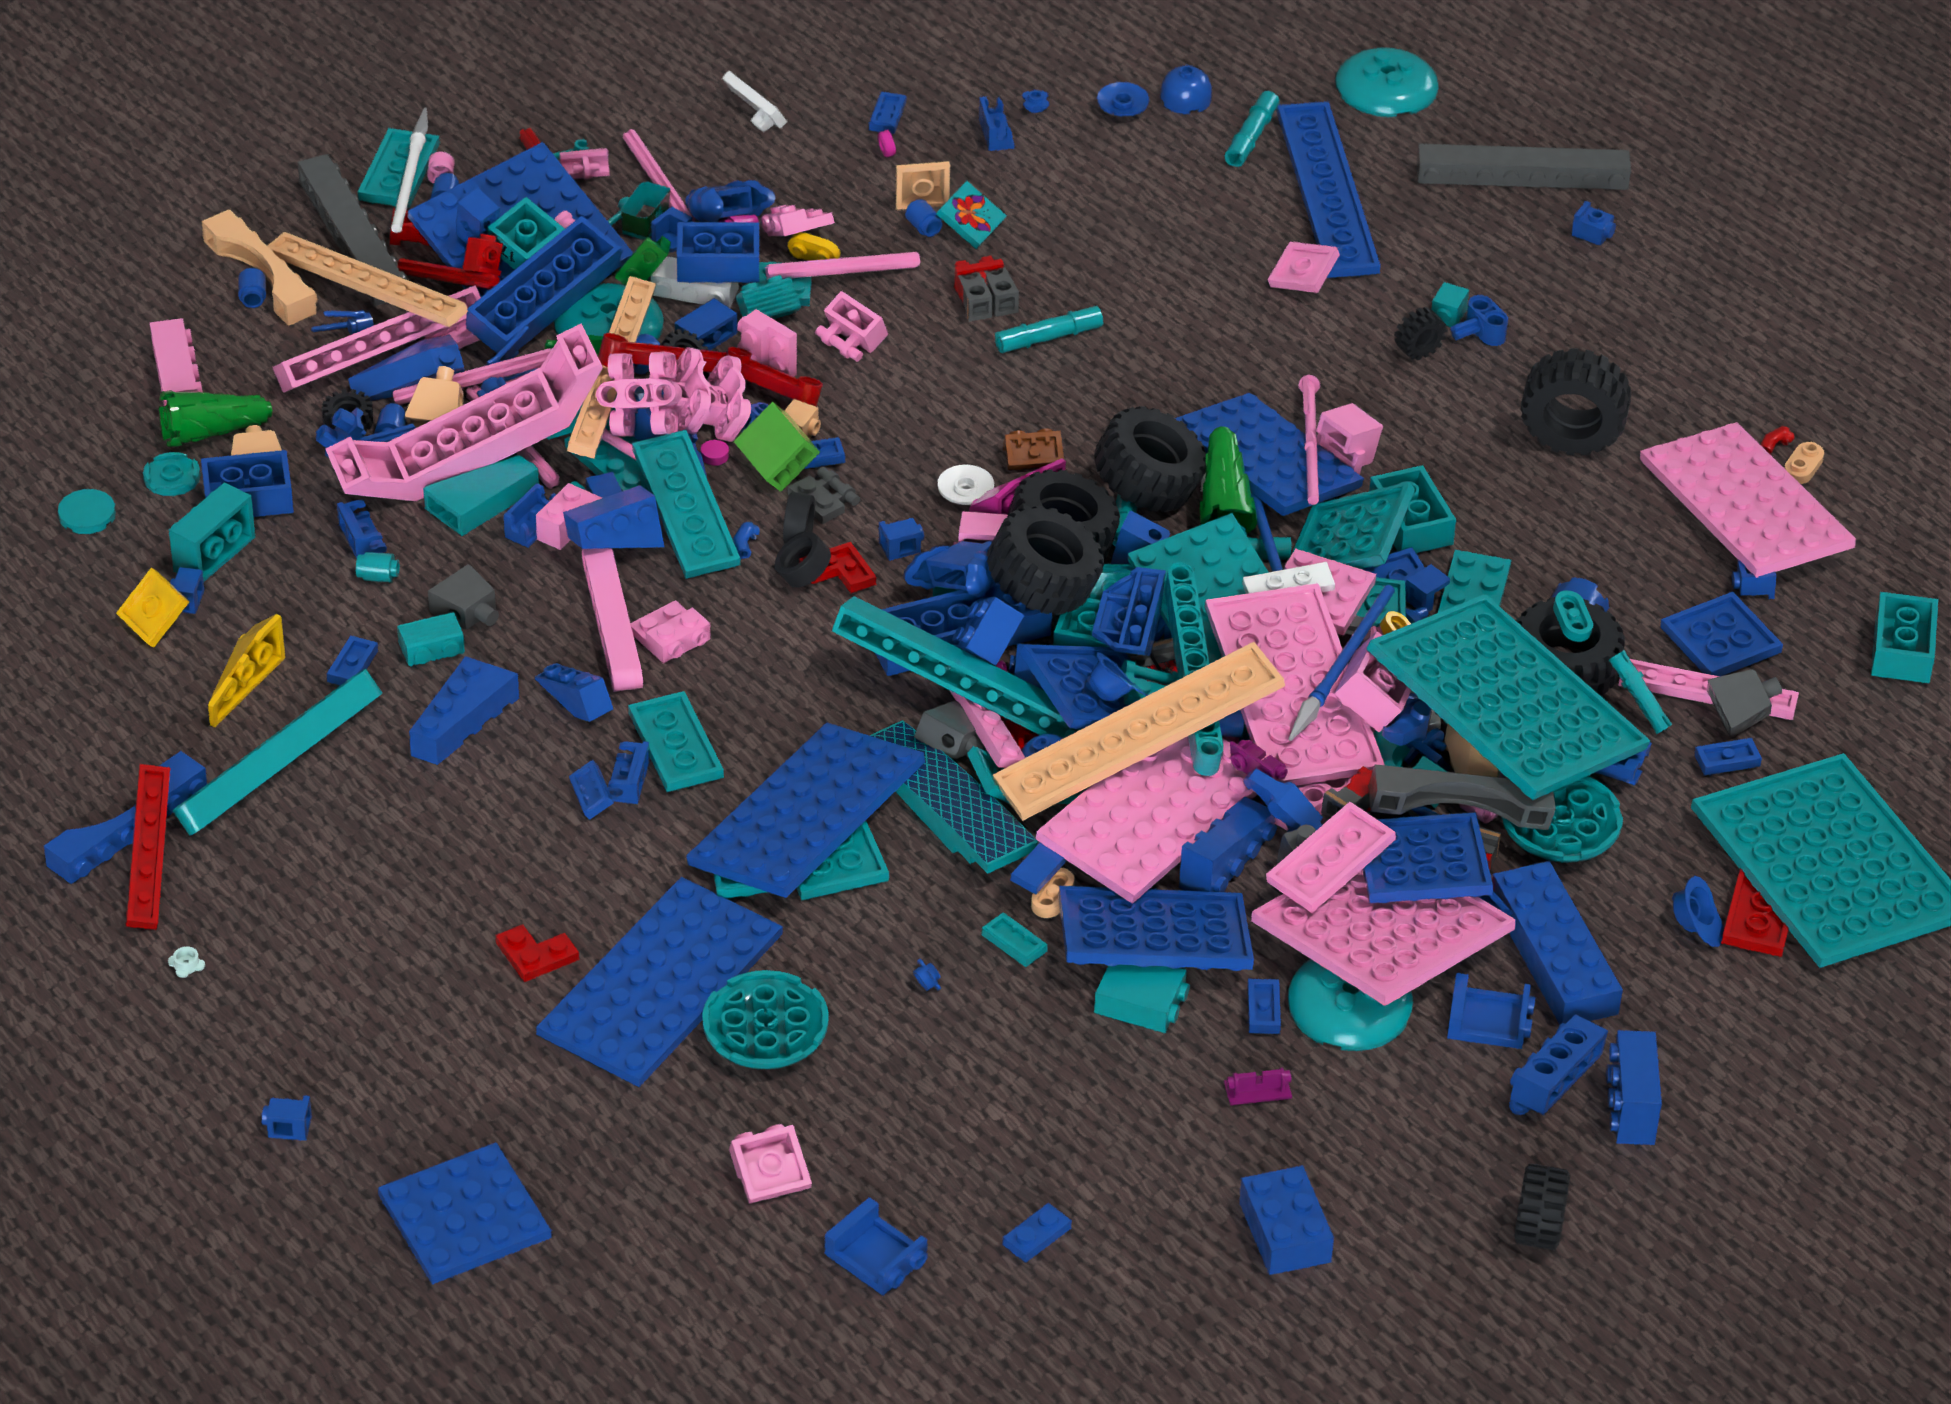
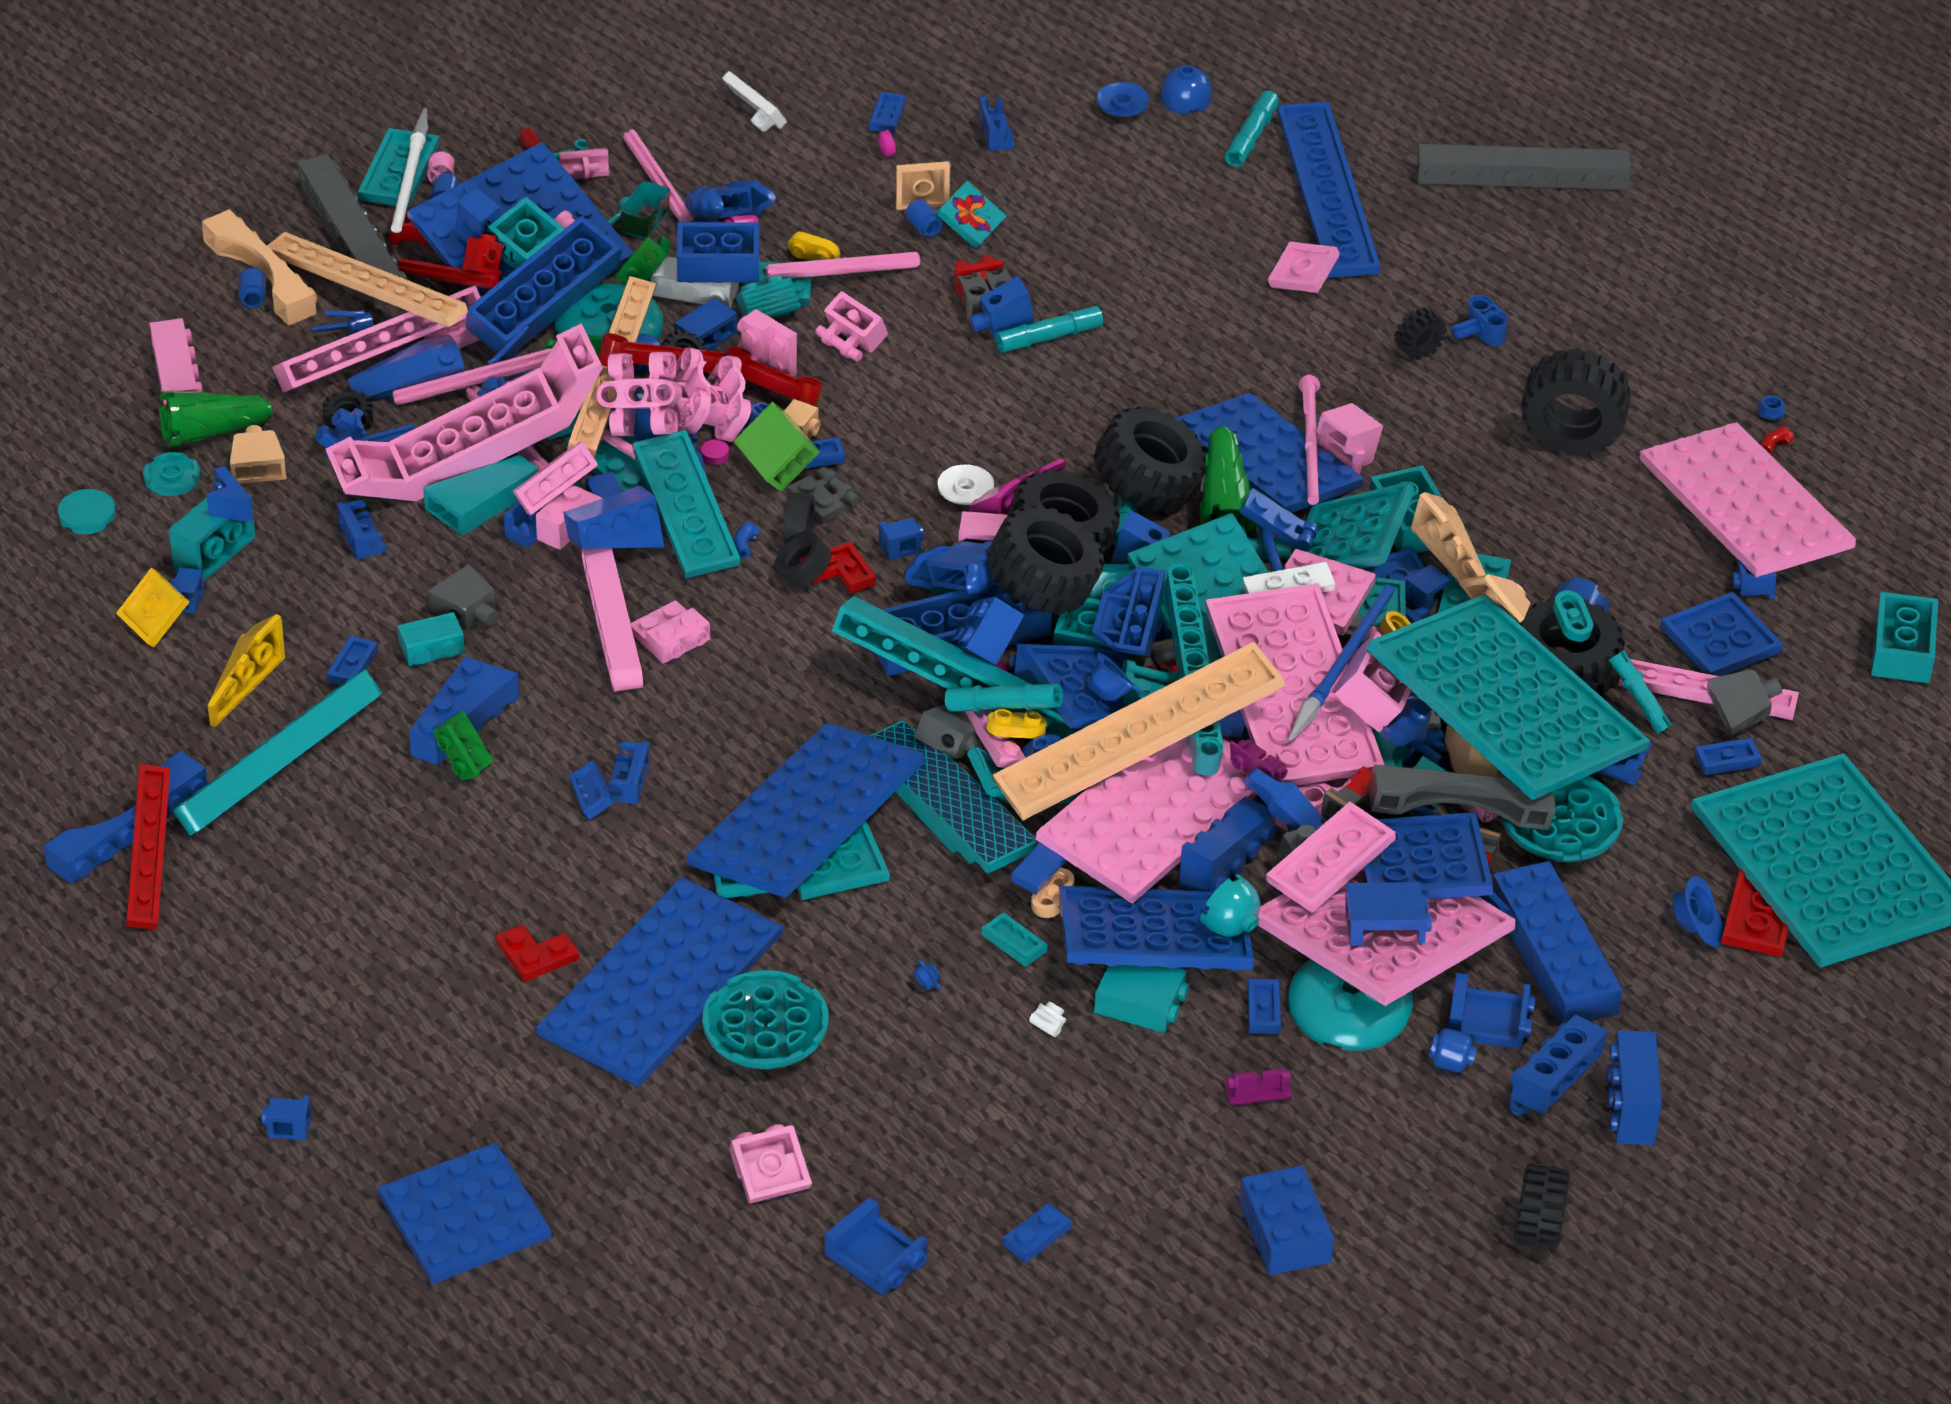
(186, 961): light aqua plate -> none
(229, 498): none -> blue slope
(257, 474): blue brick -> none
(377, 567): teal brick -> none
(390, 417): blue brick -> none
(434, 397): light nougat torso -> none
(462, 746): none -> green bracket
(555, 478): none -> bright pink plate
(577, 691): blue slope -> none
(666, 226): blue panel -> none
(676, 741): teal plate -> none
(787, 220): bright pink plate -> none
(1003, 697): none -> teal piece
(1004, 308): none -> blue torso
(1016, 724): none -> yellow plate
(1032, 449): dark orange bracket -> none
(1035, 101): blue plate -> none
(1048, 1018): none -> white plate
(1232, 908): none -> teal cylinder
(1278, 521): none -> blue plate
(1386, 82): teal brick -> none
(1386, 908): none -> blue panel
(1446, 537): none -> light nougat wedge
(1450, 303): teal brick -> none
(1452, 1050): none -> blue head
(1502, 591): none -> light nougat slope
(1593, 224): blue brick -> none
(1771, 408): none -> blue plate
(1805, 461): light nougat plate -> none

